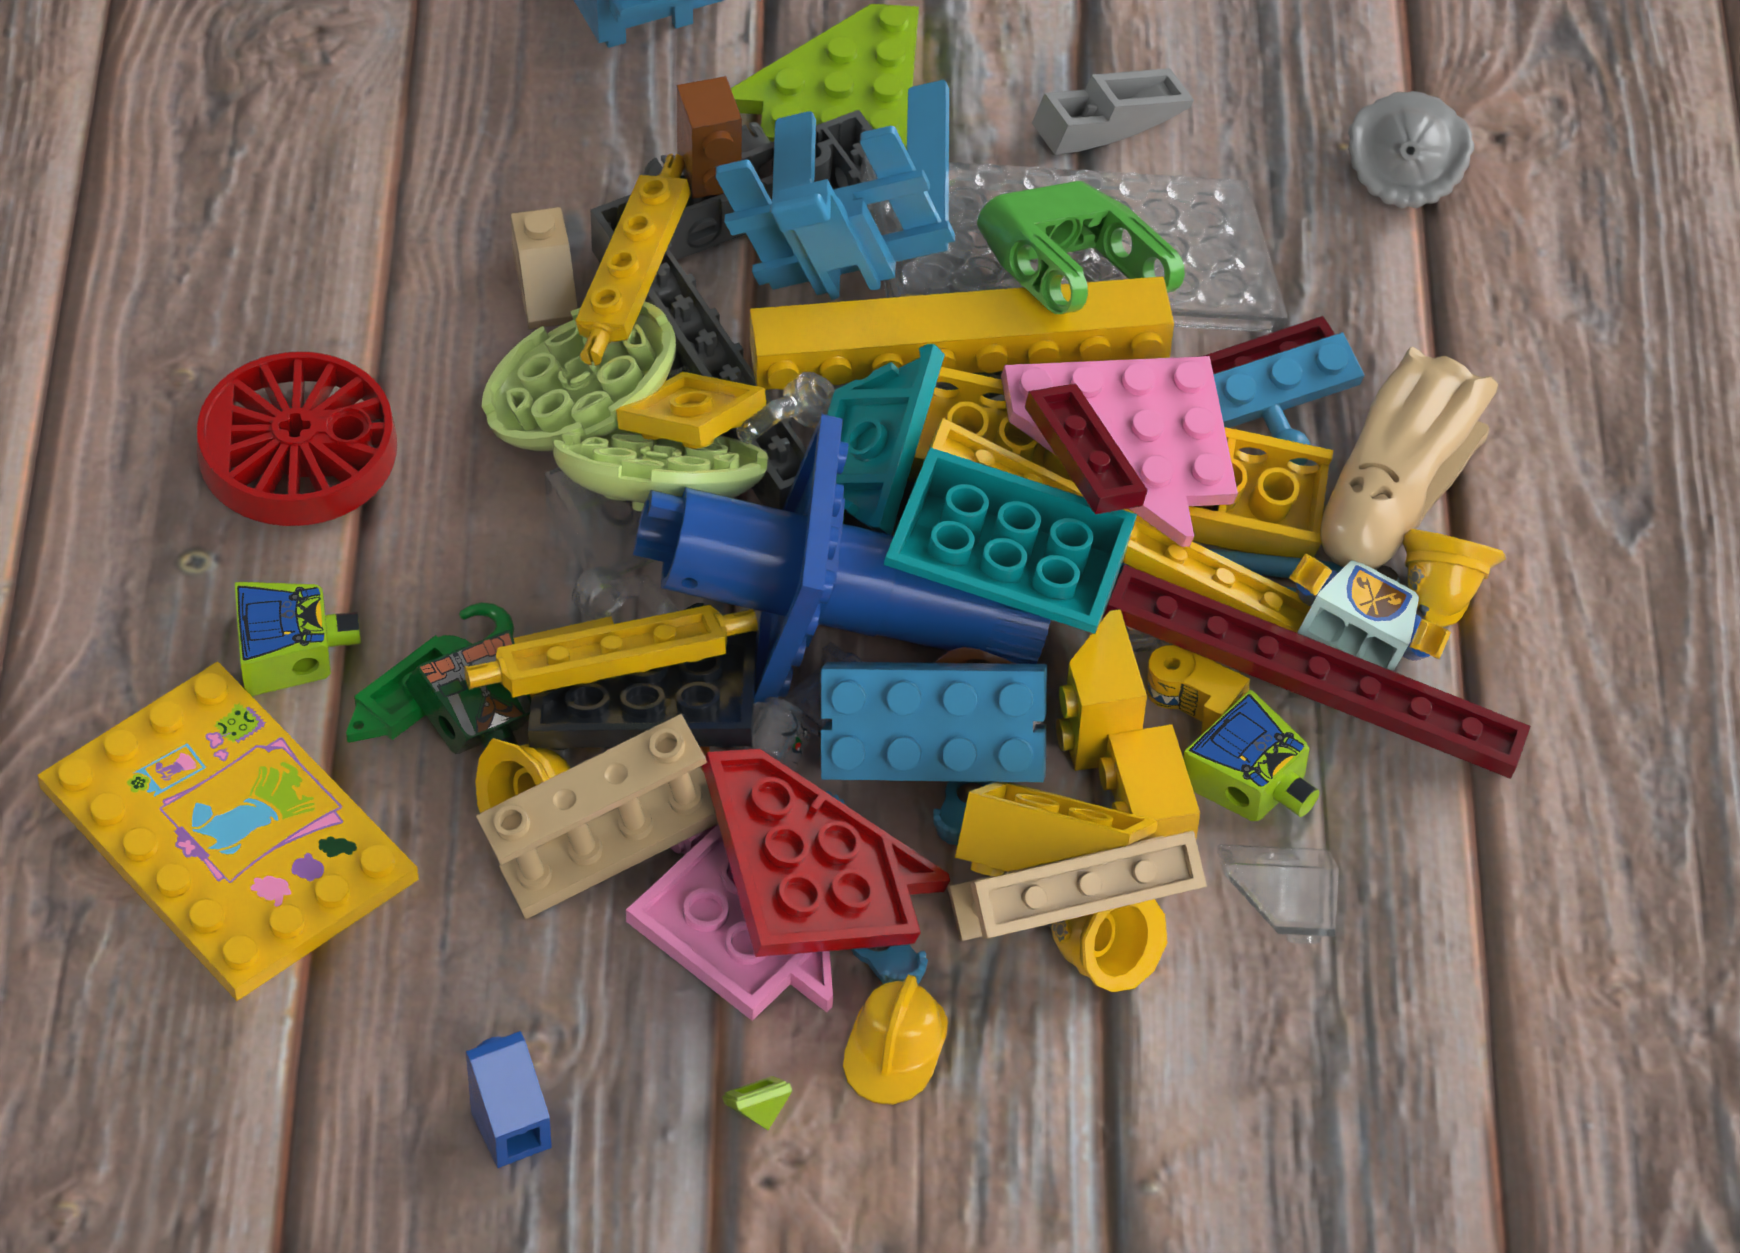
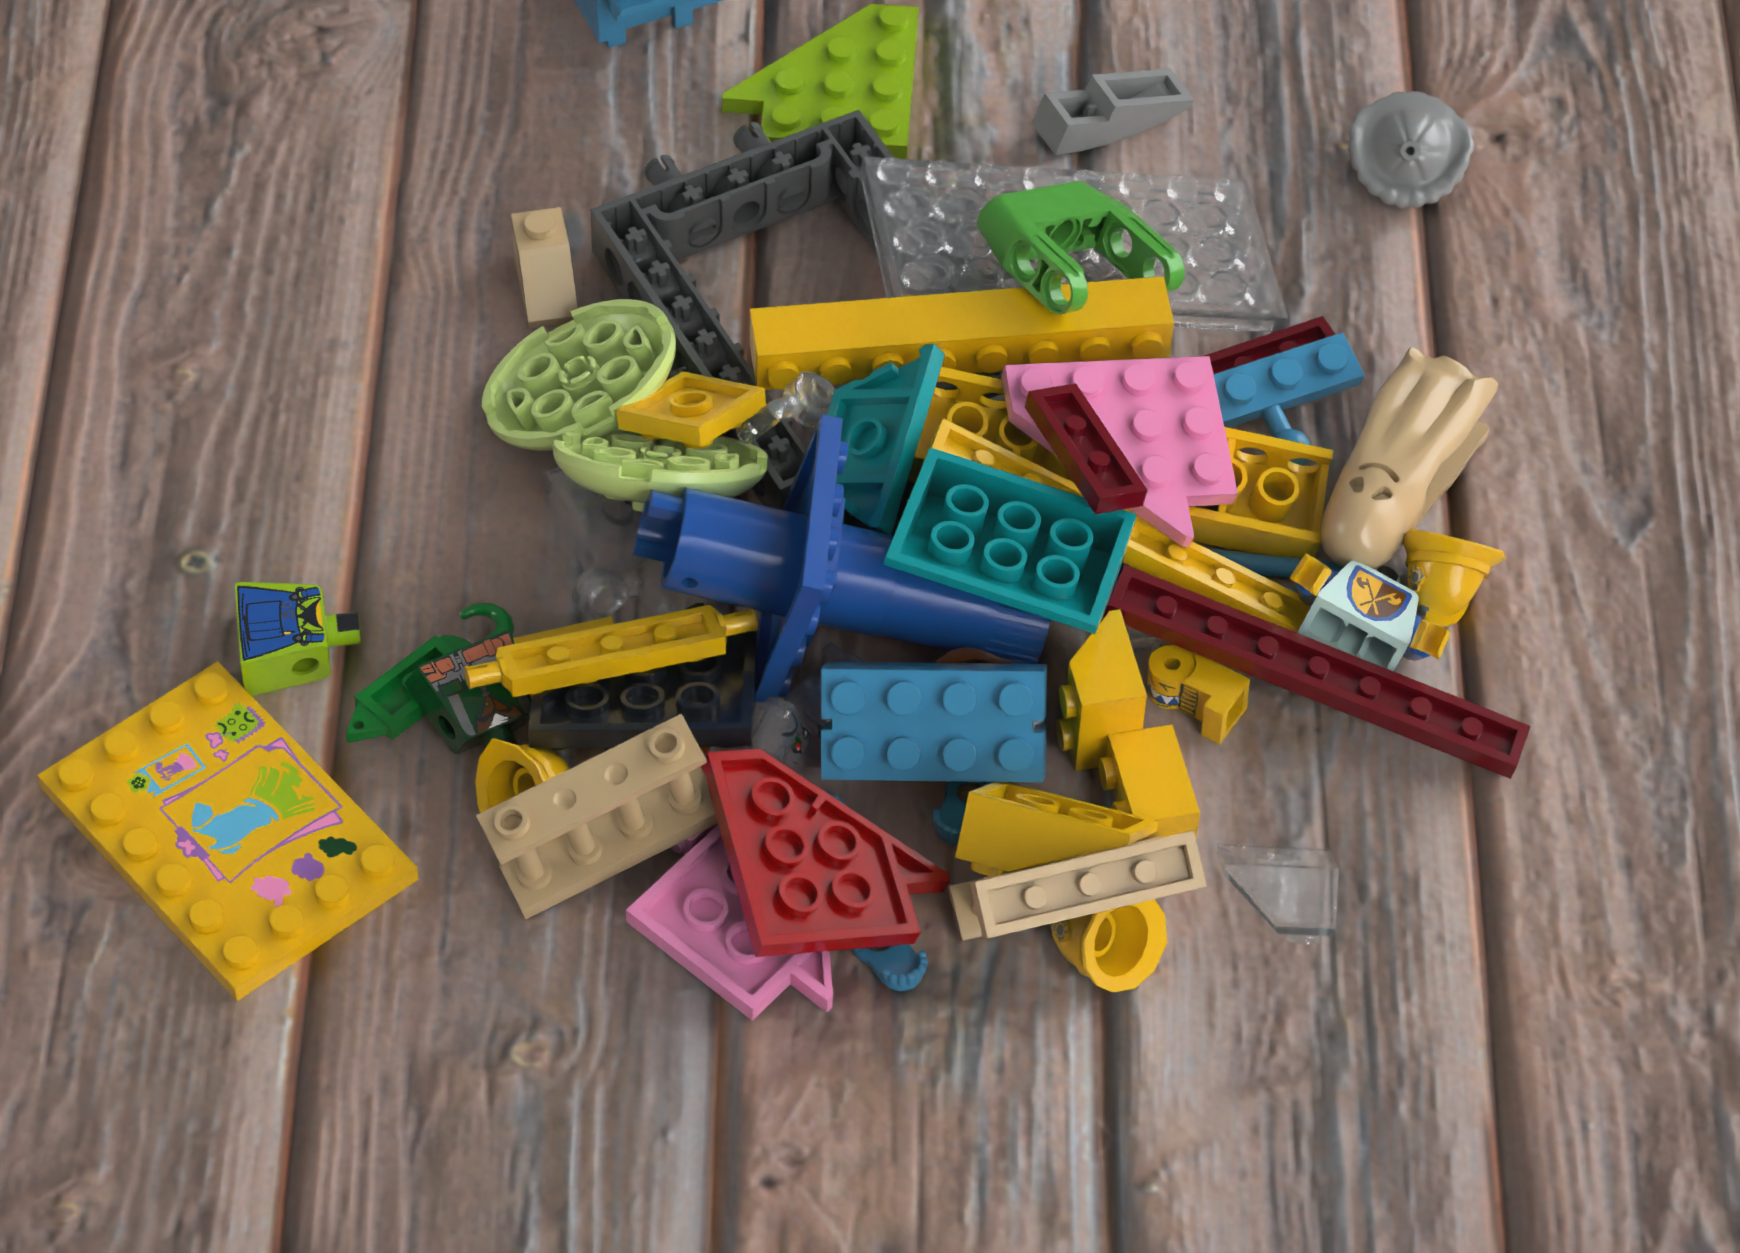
(302, 441): red piece -> none
(507, 1099): slope -> none
(632, 259): yellow plate -> none
(707, 132): dark orange brick -> none
(759, 1100): lime slope -> none
(827, 232): dark azure piece -> none
(895, 1042): yellow piece -> none
(1251, 762): torso -> none

